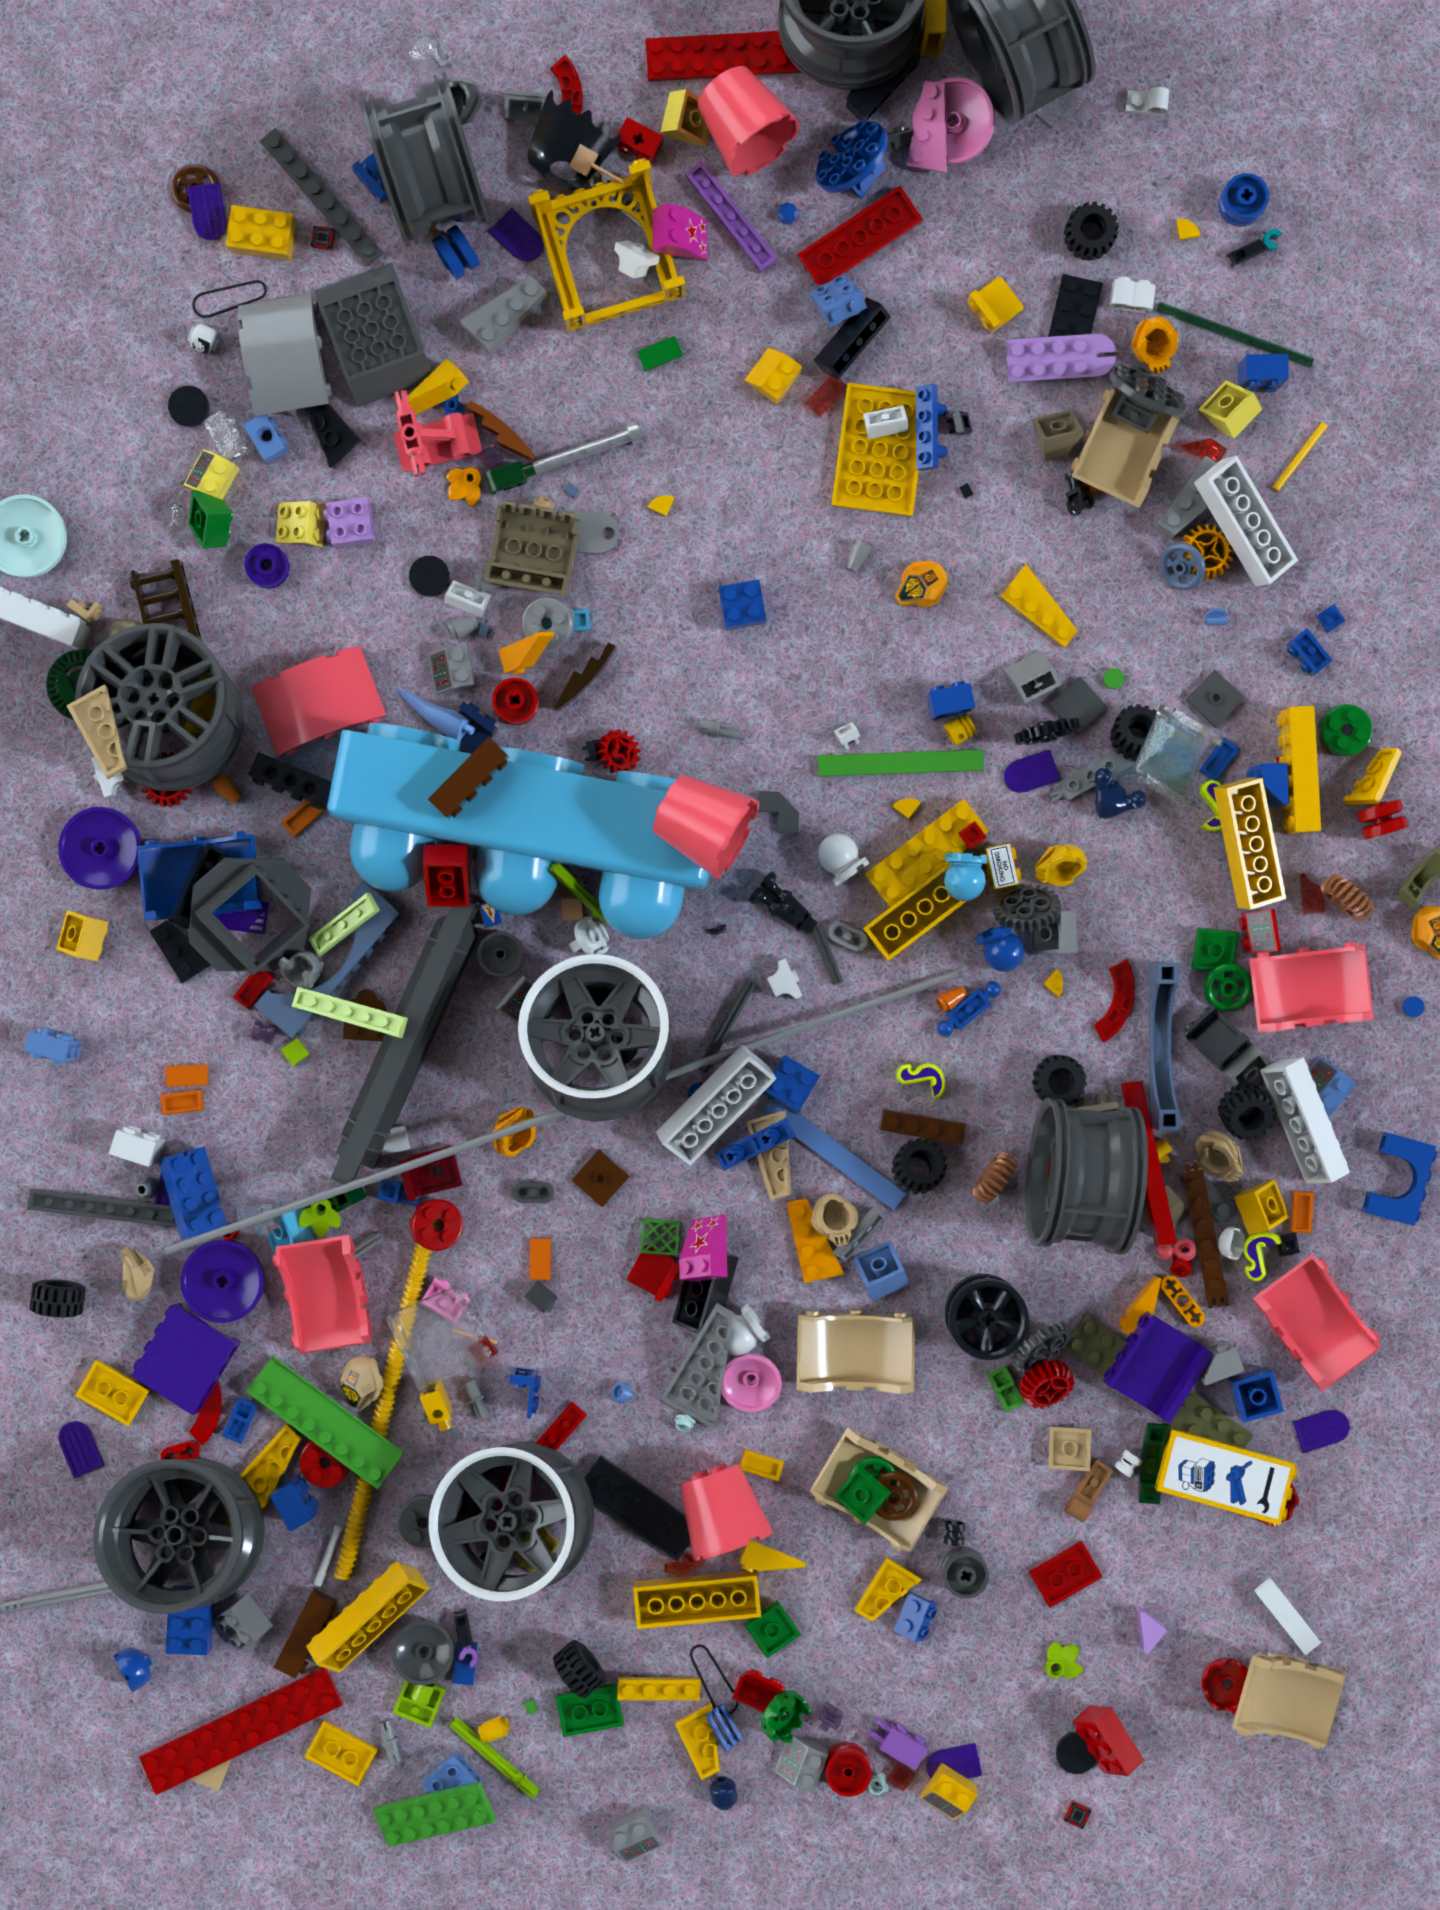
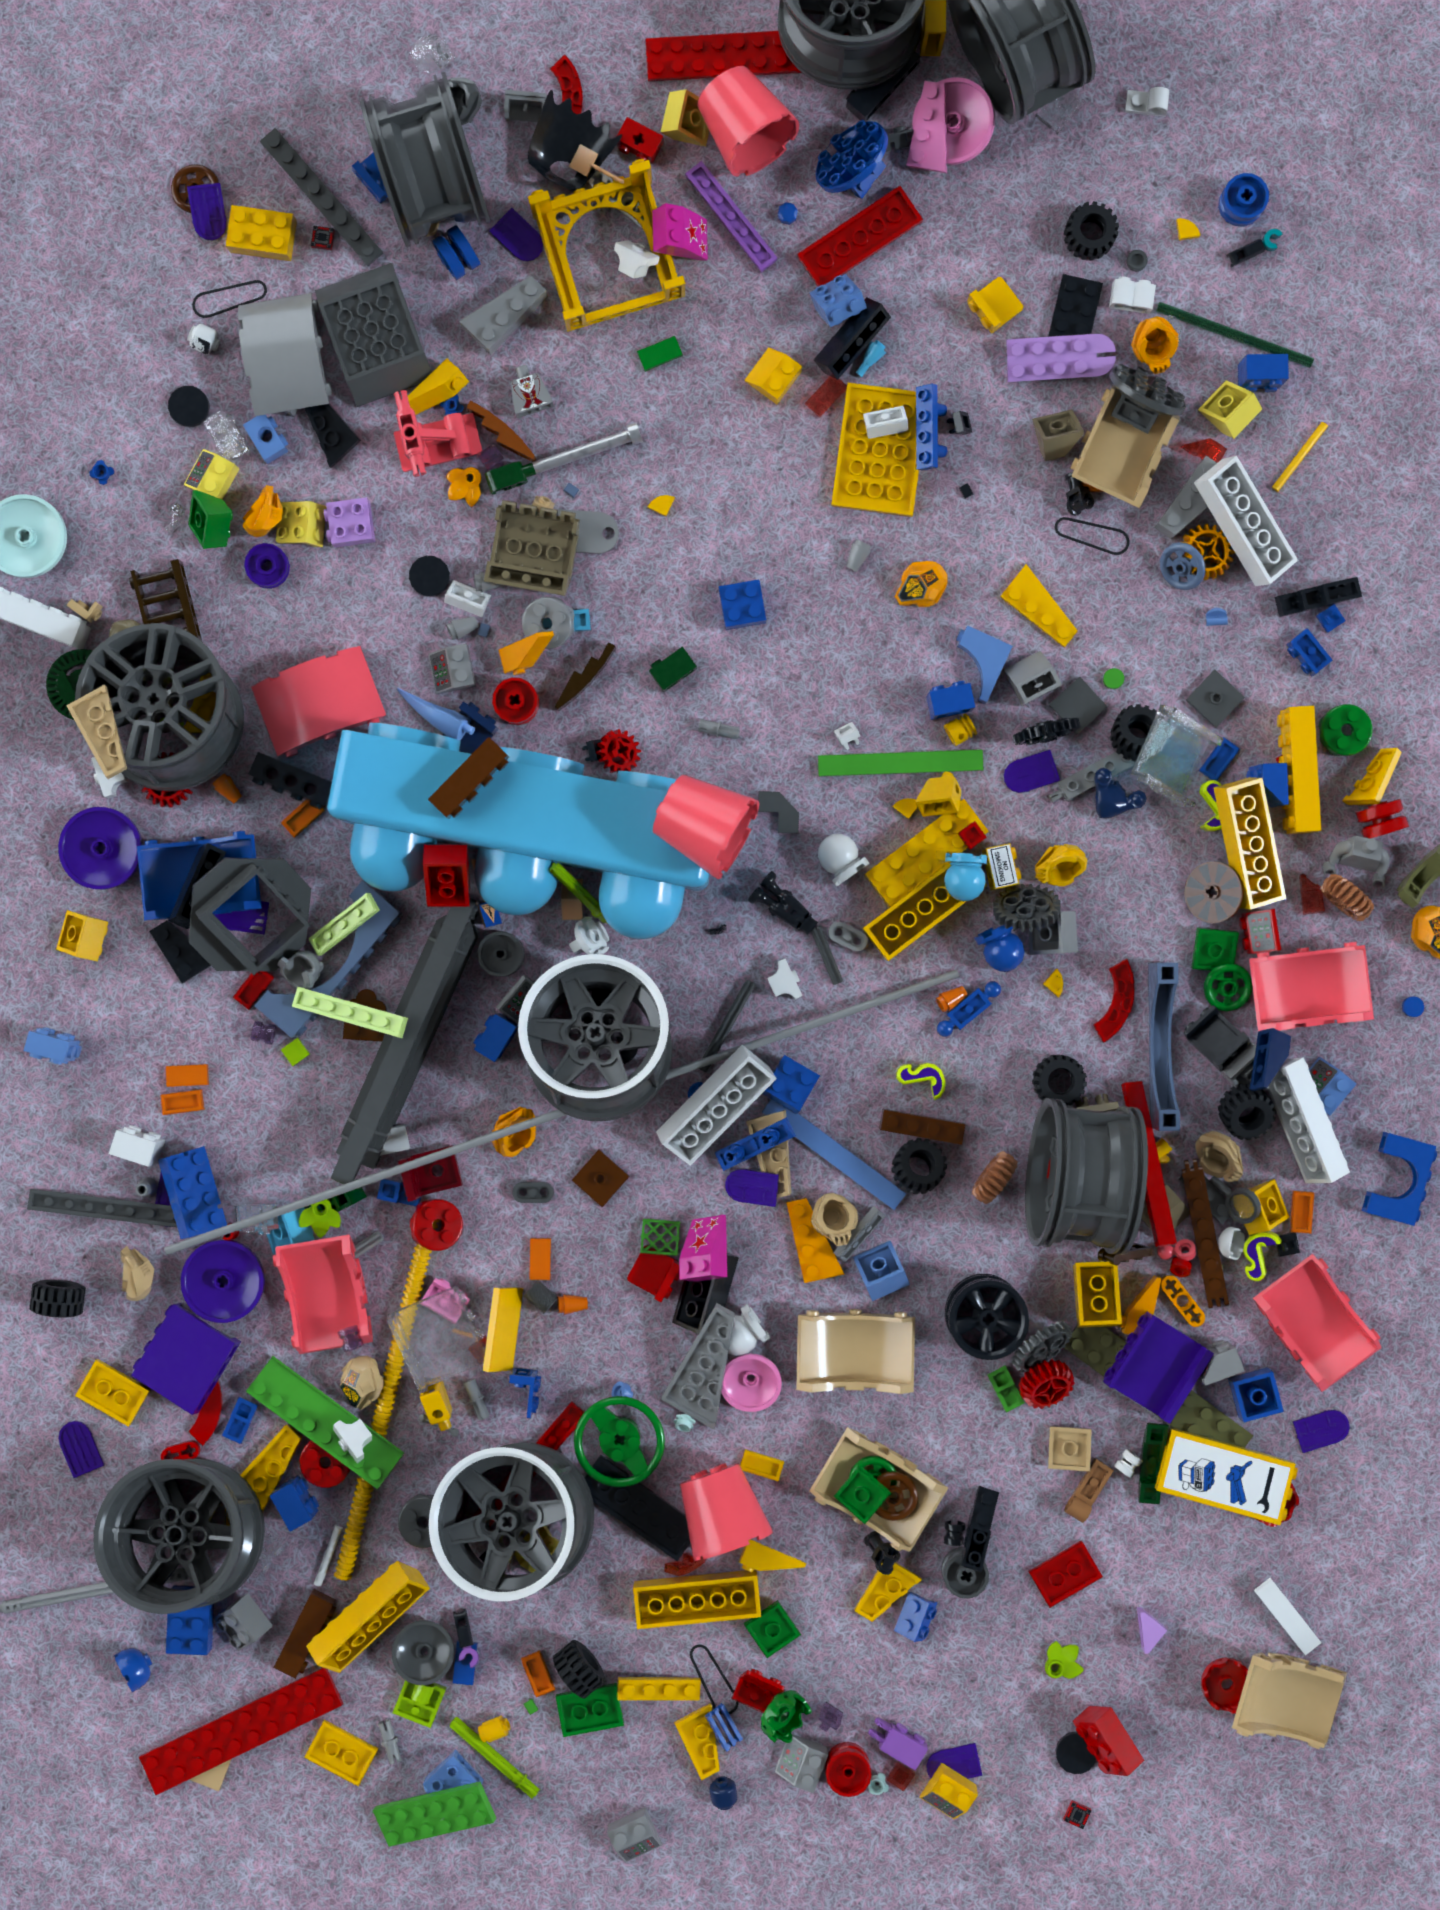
(97, 468): none -> blue plate
(264, 513): none -> light orange helmet
(350, 1338): none -> clear purple wheel
(353, 1438): none -> white brick
(495, 1037): none -> blue brick
(503, 1329): none -> yellow tile
(529, 393): none -> light grey torso
(538, 1673): none -> orange tile
(570, 1304): none -> orange cone
(628, 1451): none -> green piece
(672, 669): none -> dark green brick
(753, 1187): none -> dark purple window
(873, 354): none -> medium azure cone
(882, 1553): none -> black connector
(939, 796): none -> yellow torso
(978, 1529): none -> black slope
(988, 655): none -> medium blue arch
(1088, 544): none -> black piece
(1097, 1294): none -> yellow brick
(1136, 260): none -> dark grey tile
(1136, 1252): none -> dark brown plate
(1212, 907): none -> piece
(1240, 1204): none -> dark grey piece
(1270, 1054): none -> dark blue slope
(1318, 596): none -> black slope
(1361, 854): none -> light grey torso

